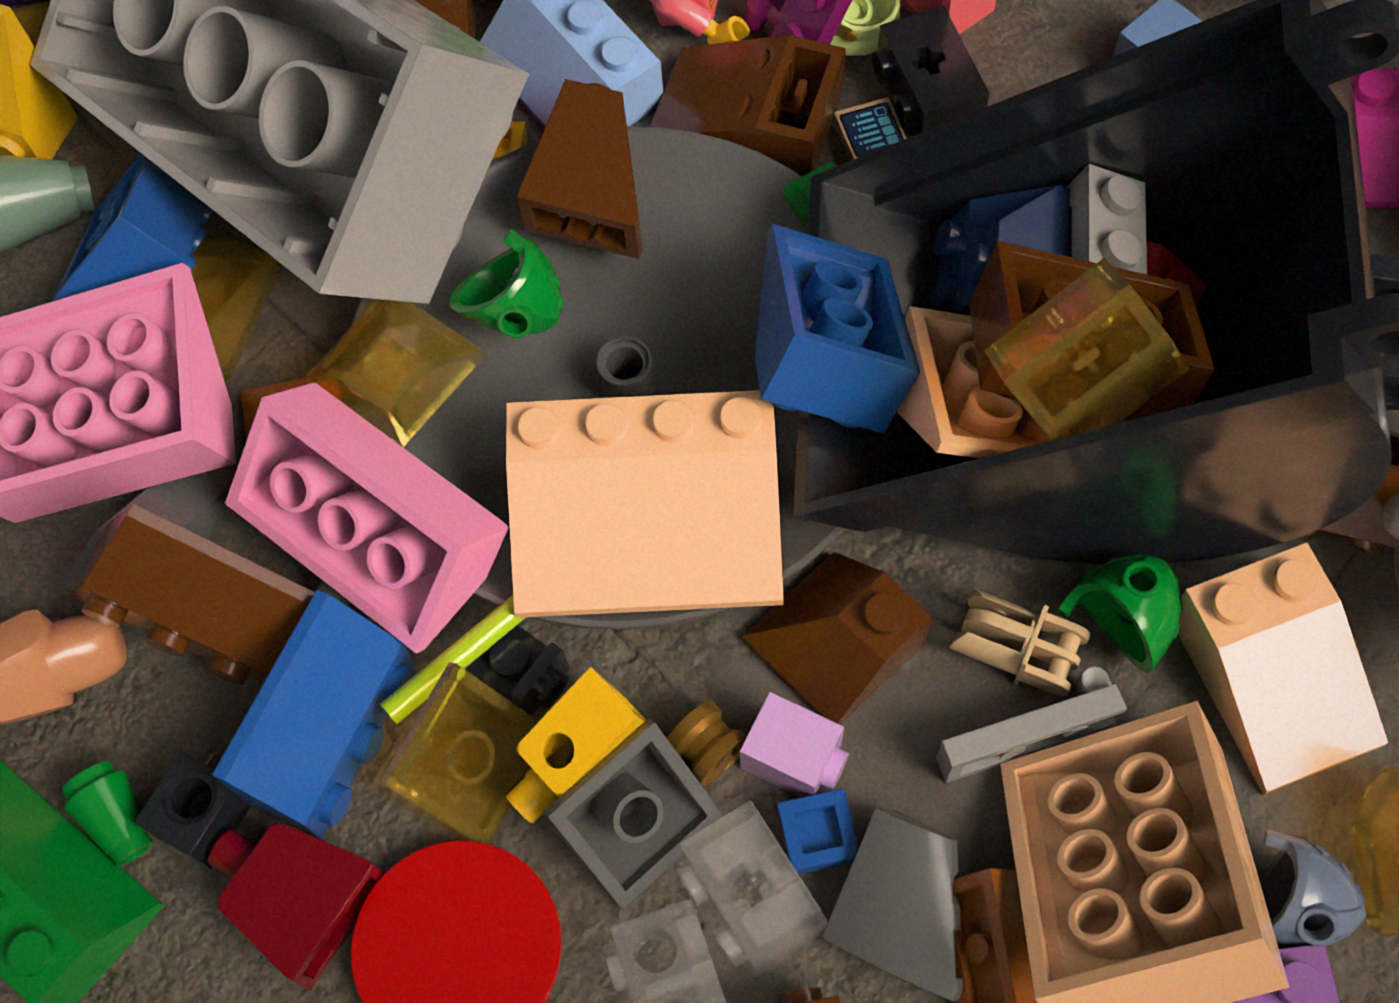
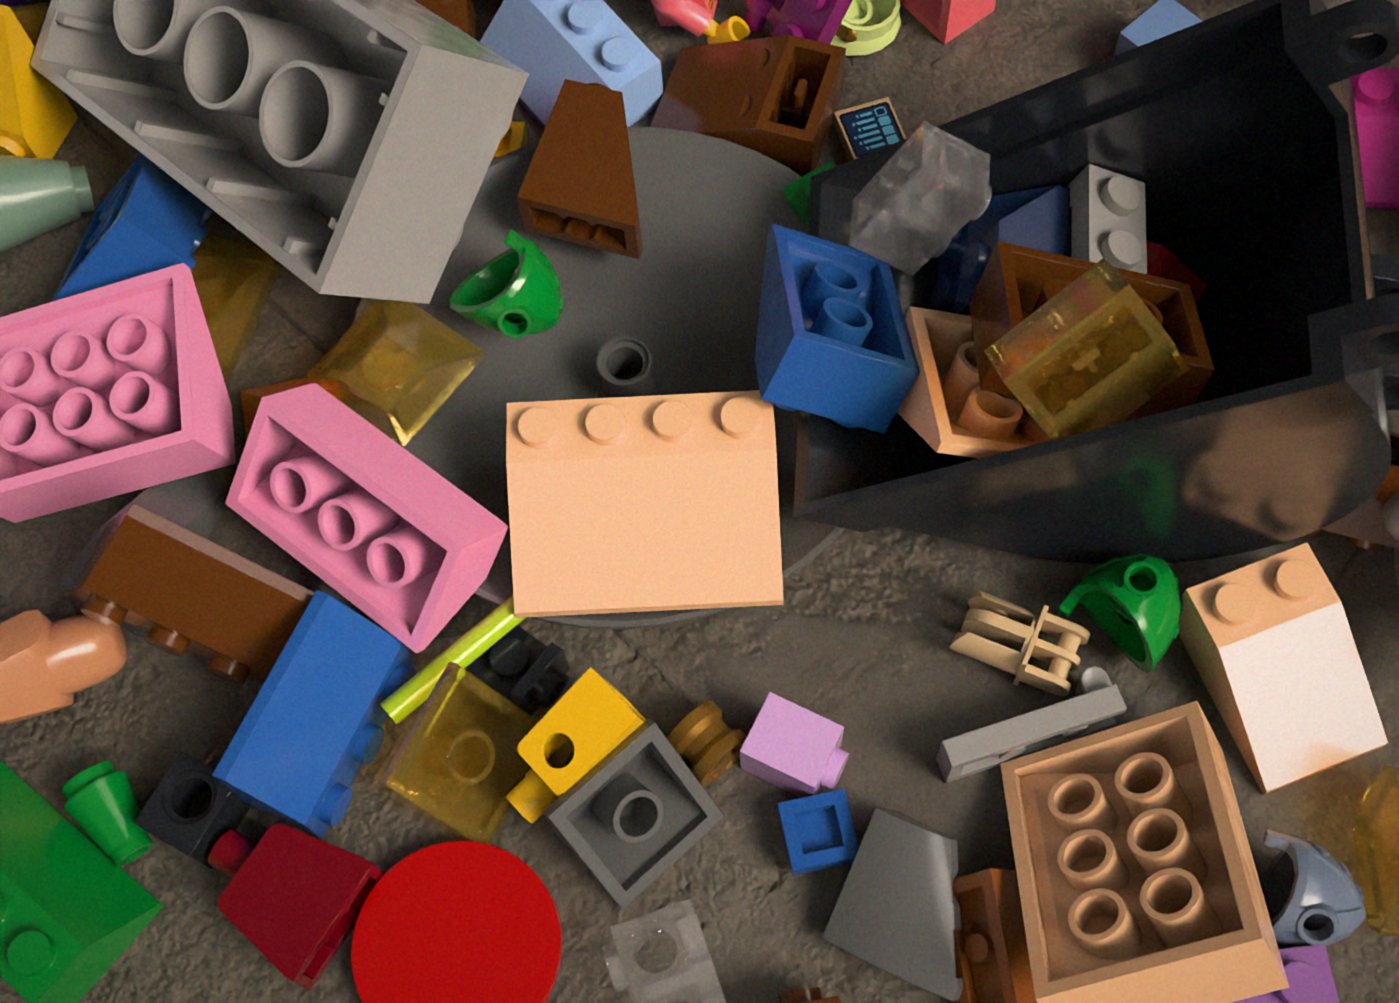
(746, 848): clear brick -> none
(840, 635): reddish brown slope -> none
(920, 199): none -> clear brick
(928, 70): black brick -> none

